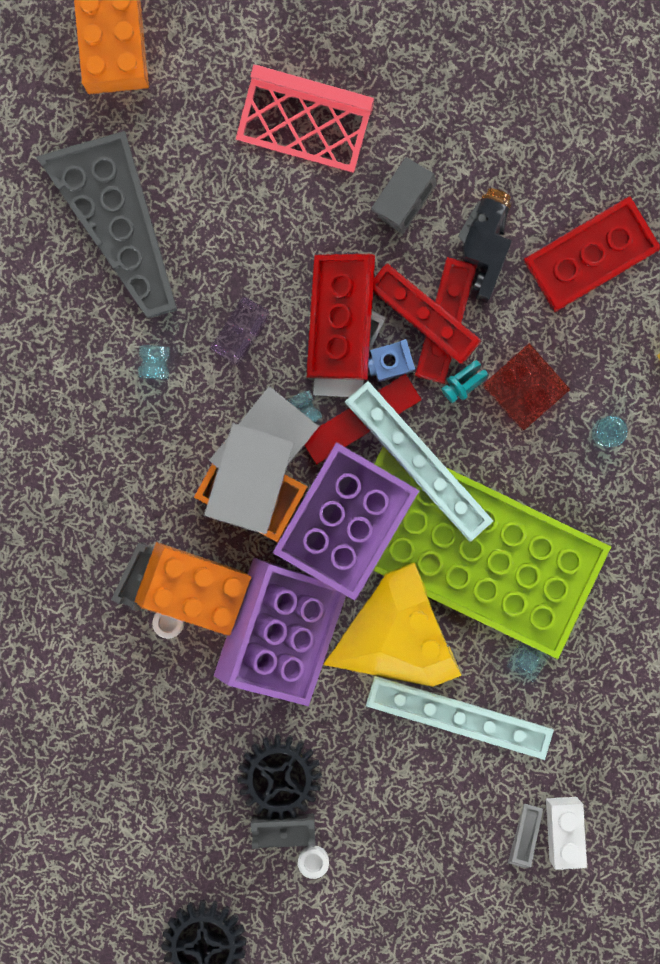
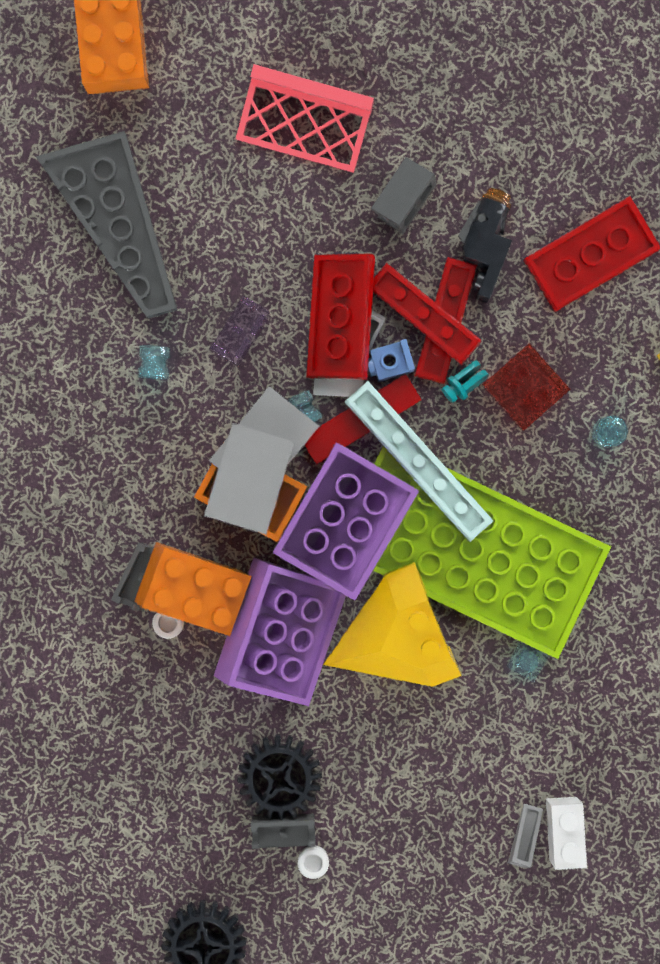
(459, 717): light aqua tile -> none

